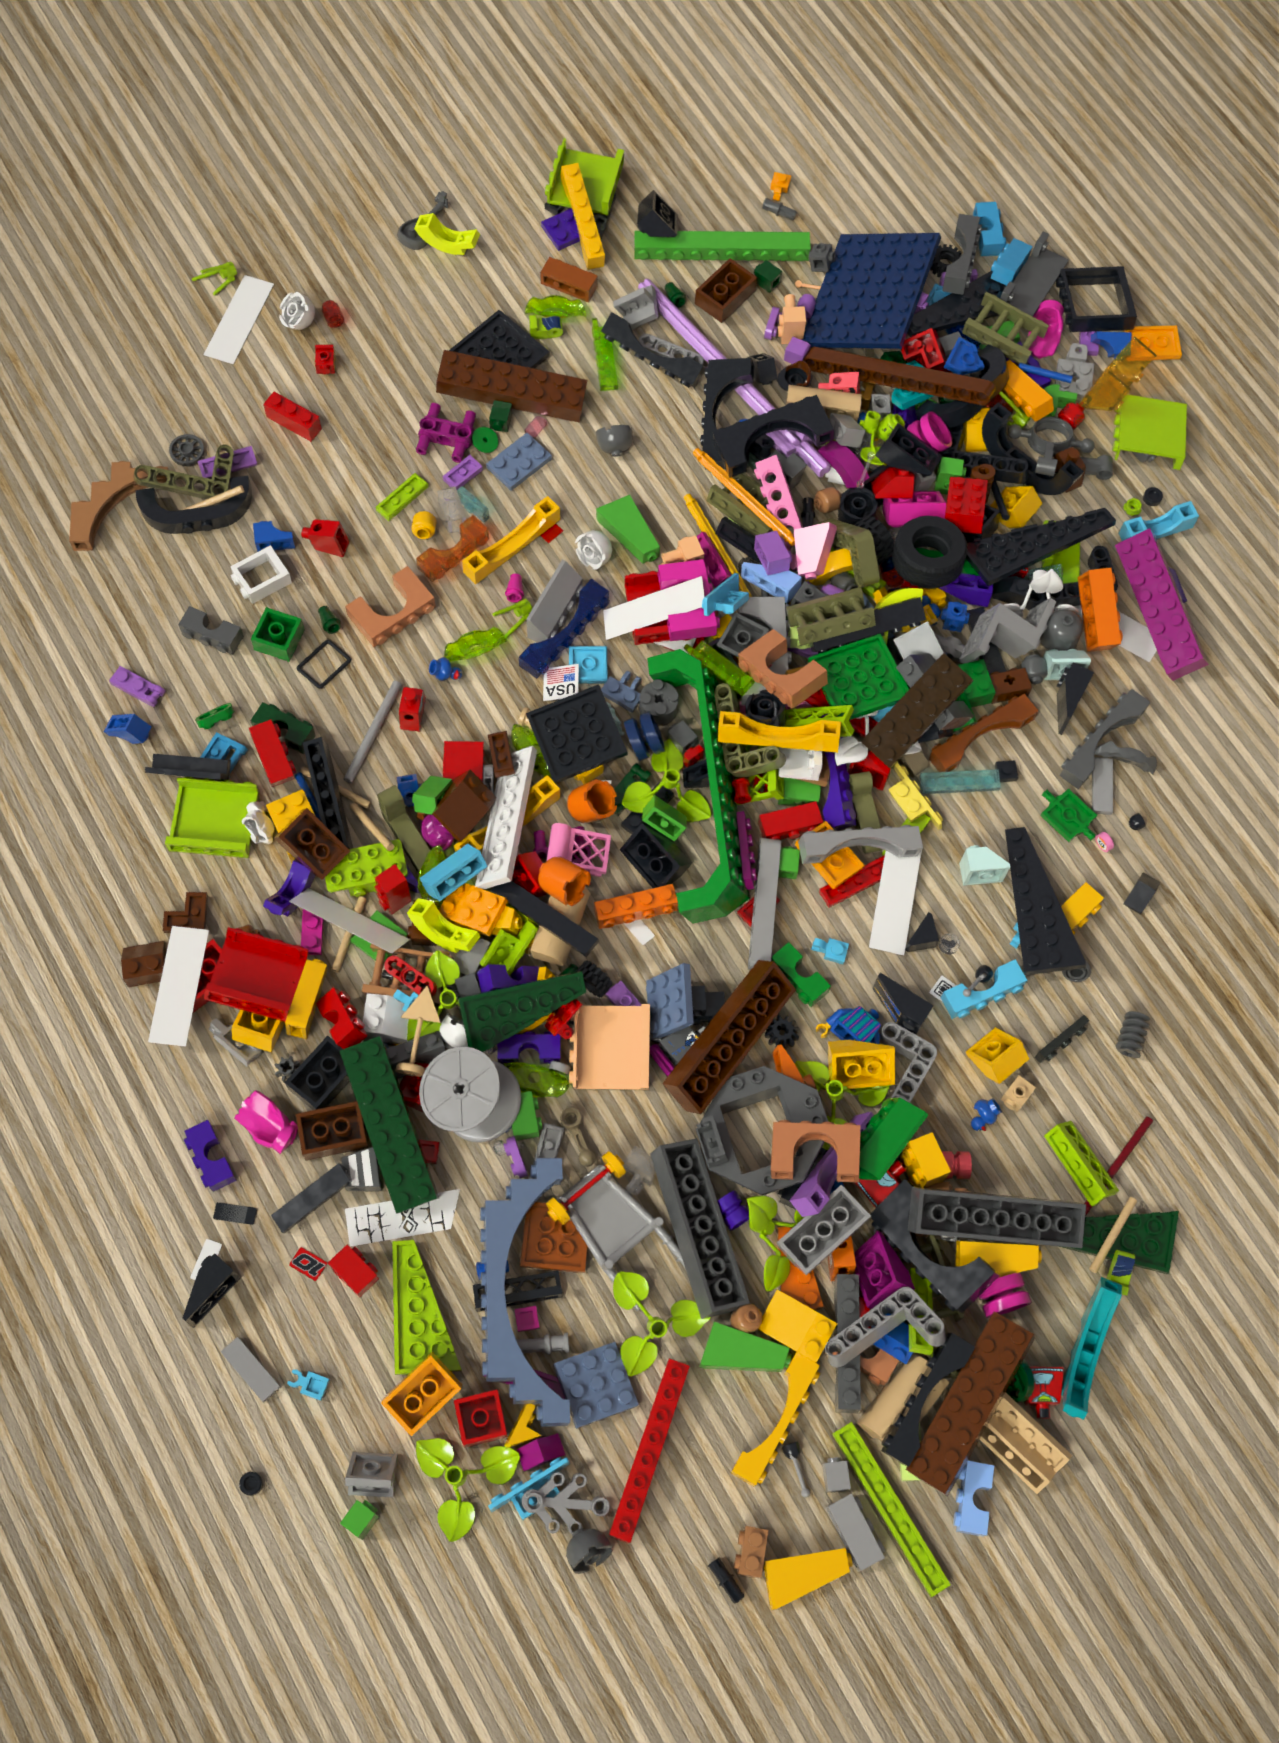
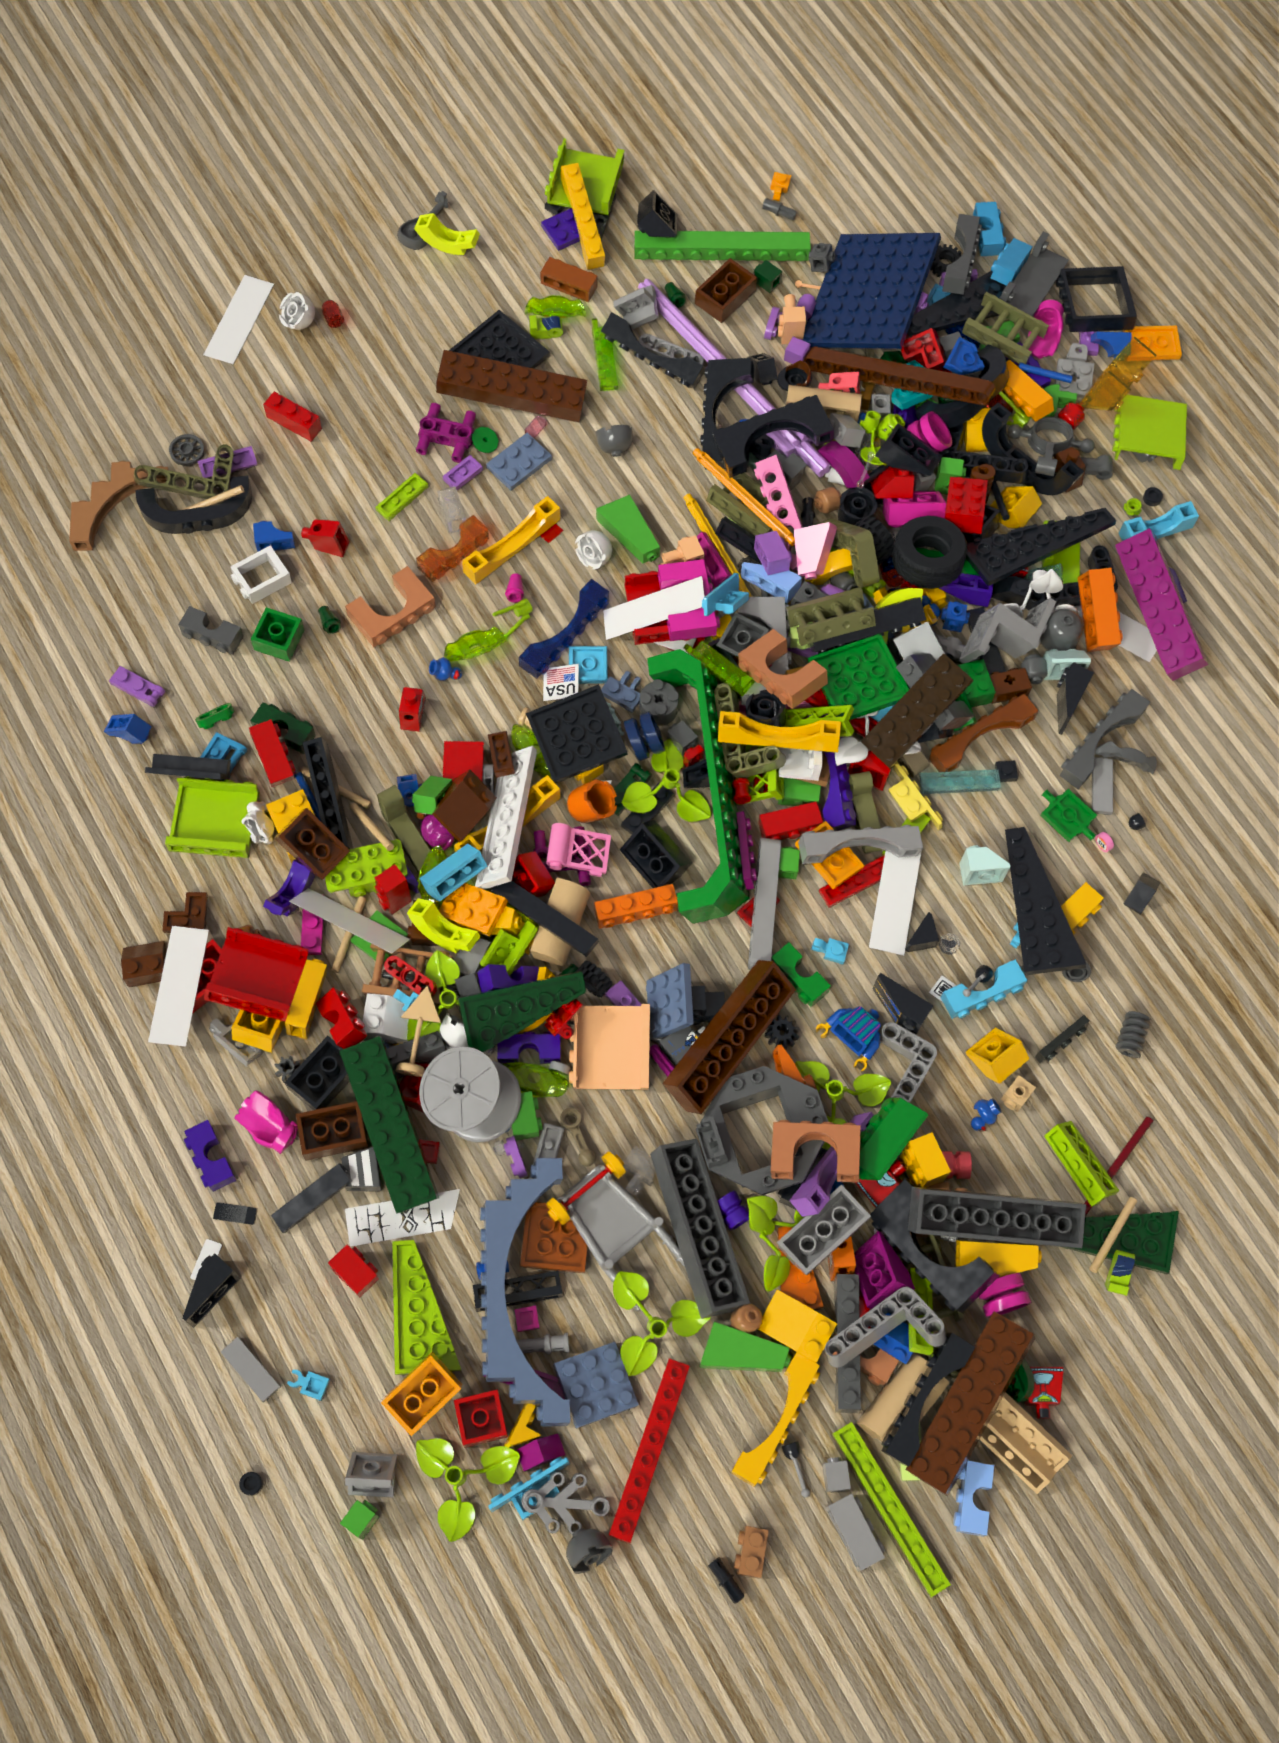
(225, 270): lime plant -> none
(308, 1264): sticker -> none
(325, 359): red brick -> none
(333, 674): black piece -> none
(372, 732): light grey piece -> none
(424, 525): yellow head -> none
(473, 505): clear light blue plate -> none
(500, 416): dark green brick -> none
(554, 603): light grey slope -> none
(563, 880): orange cylinder -> none
(640, 931): white sticker -> none
(664, 818): bright green brick -> none
(799, 1575): yellow slope -> none
(861, 1063): yellow slope -> none
(1086, 1350): teal arch -> none

